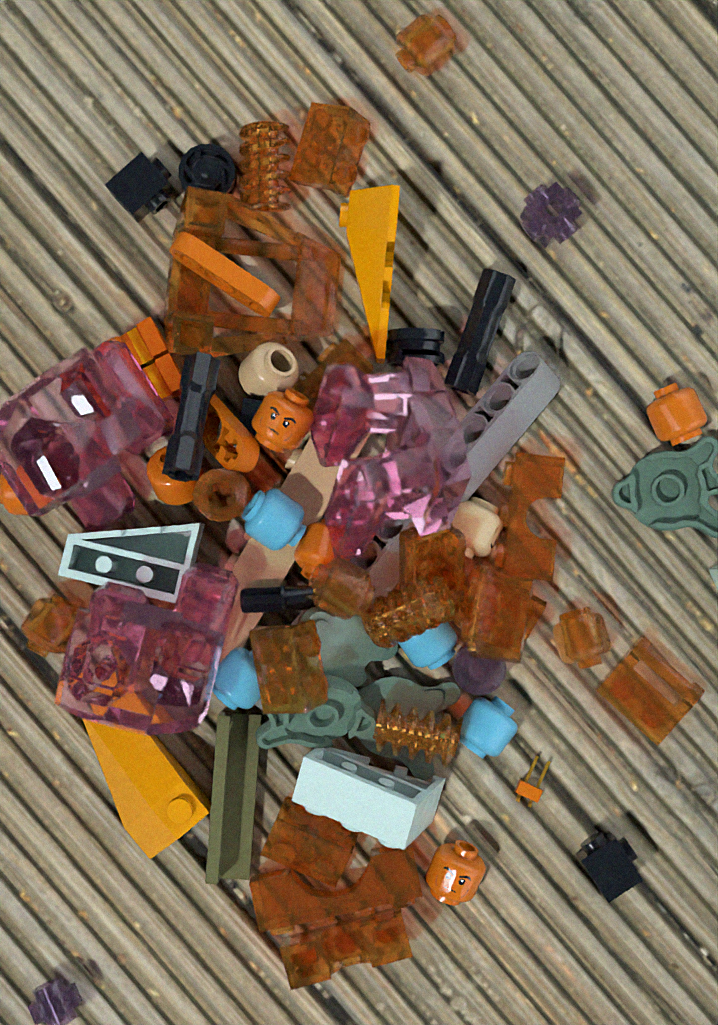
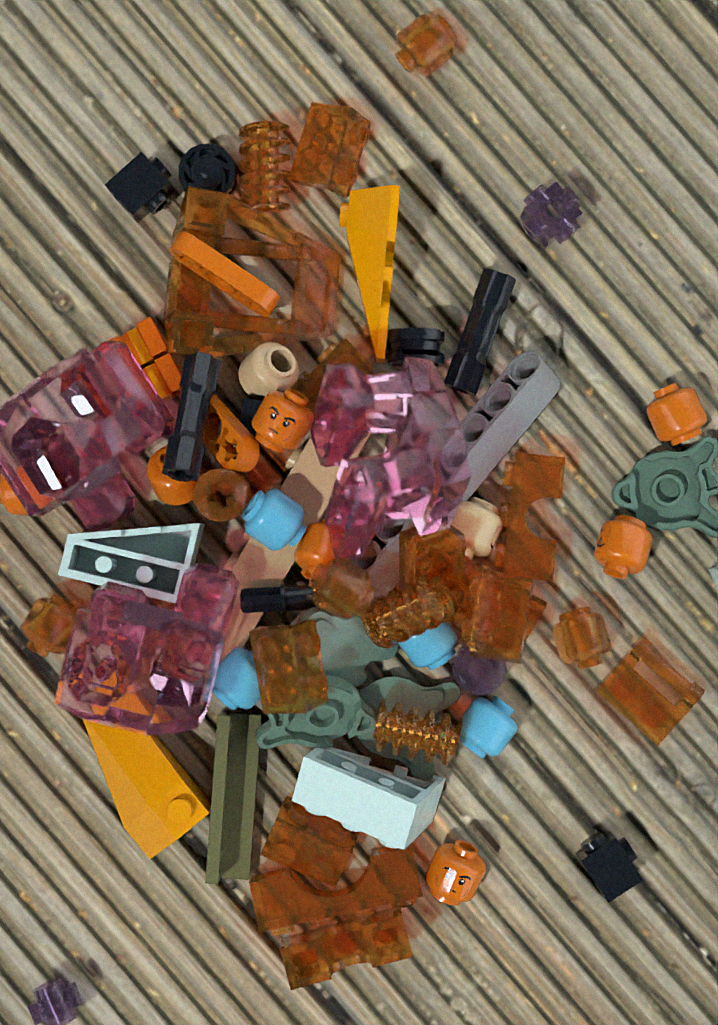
(528, 790): piece -> none
(623, 546): none -> orange head

